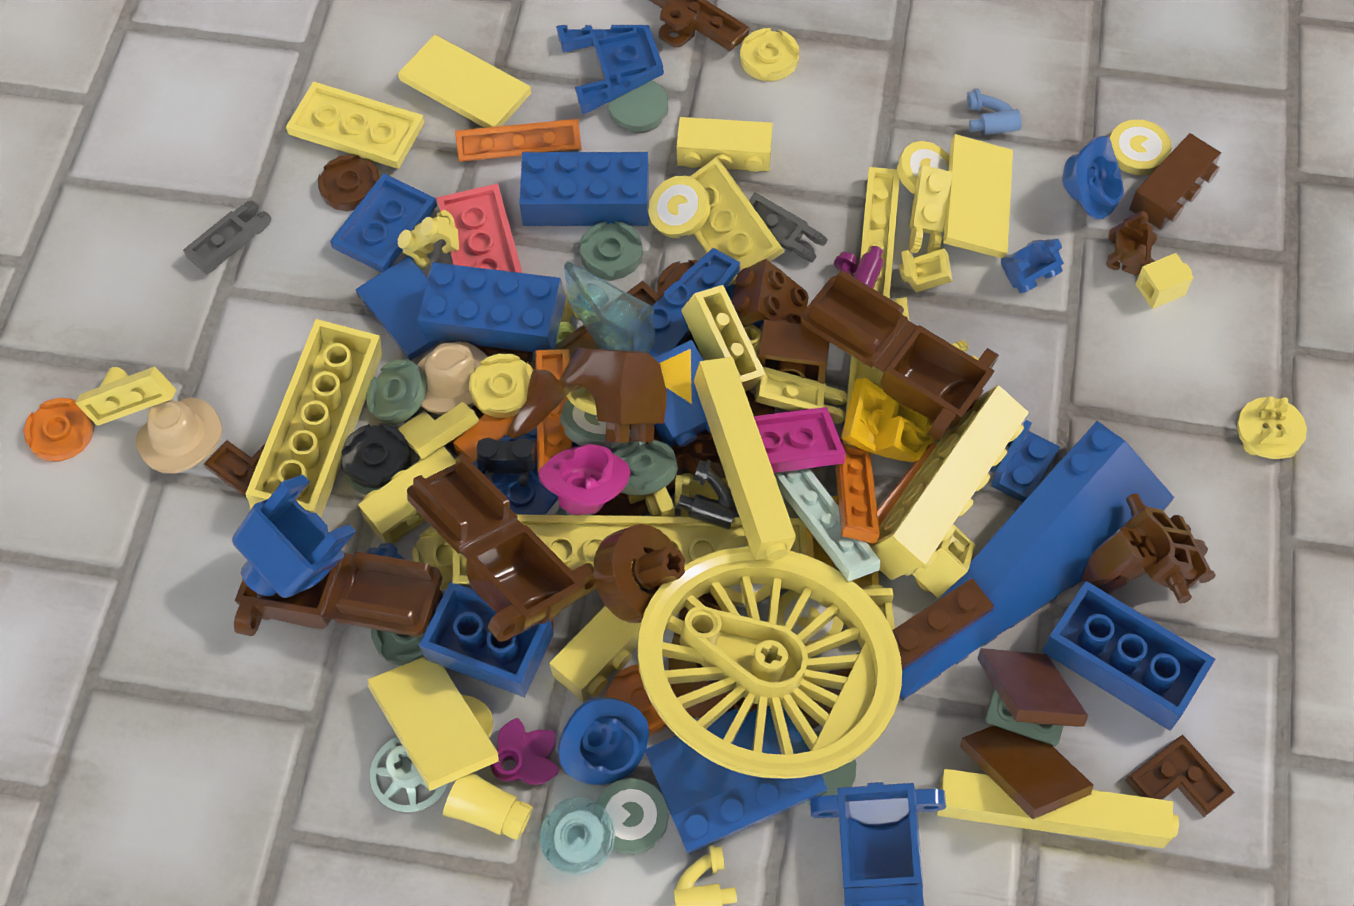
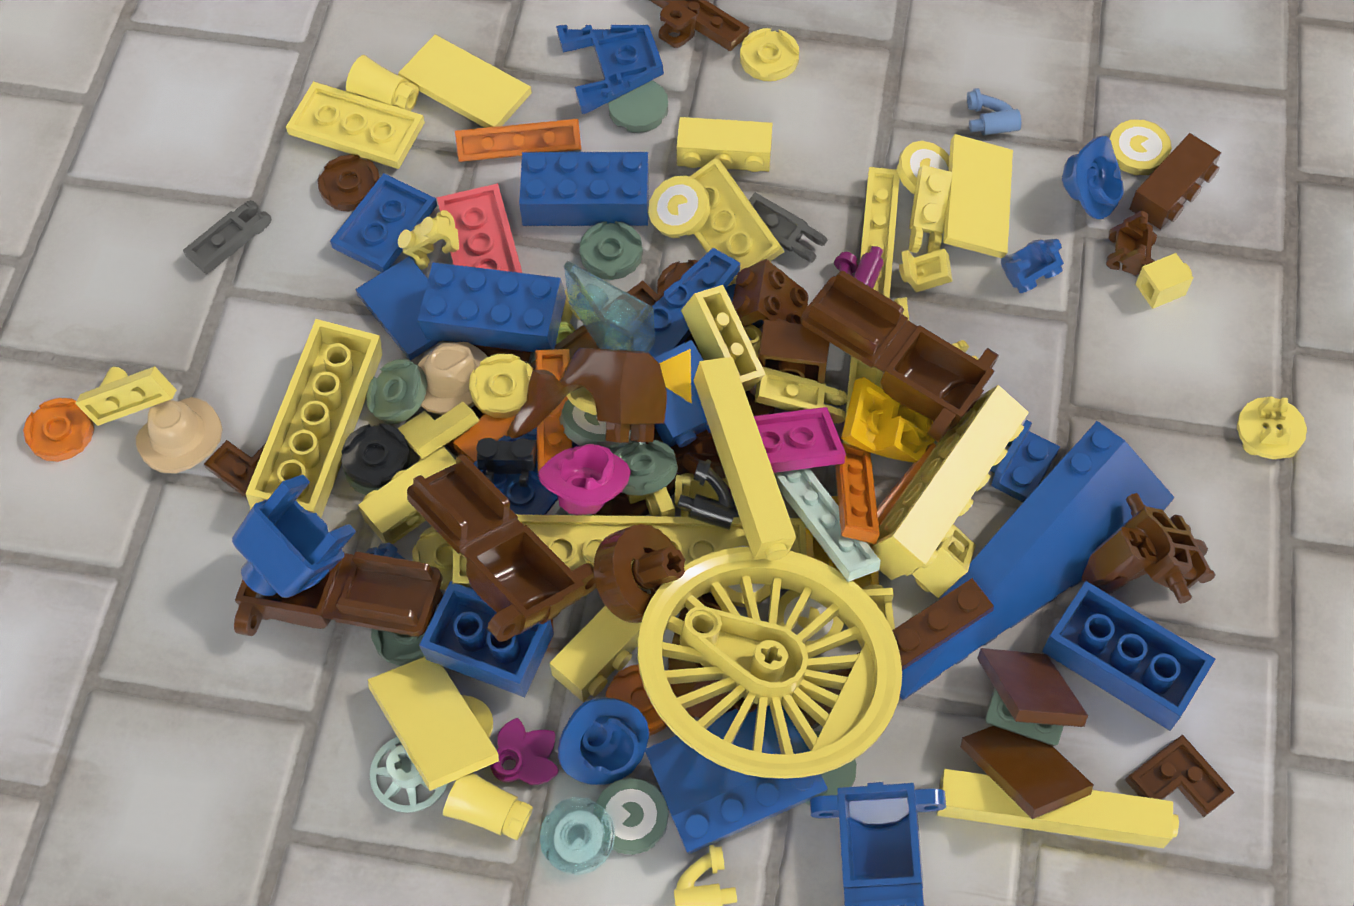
(379, 84): none -> light yellow plant

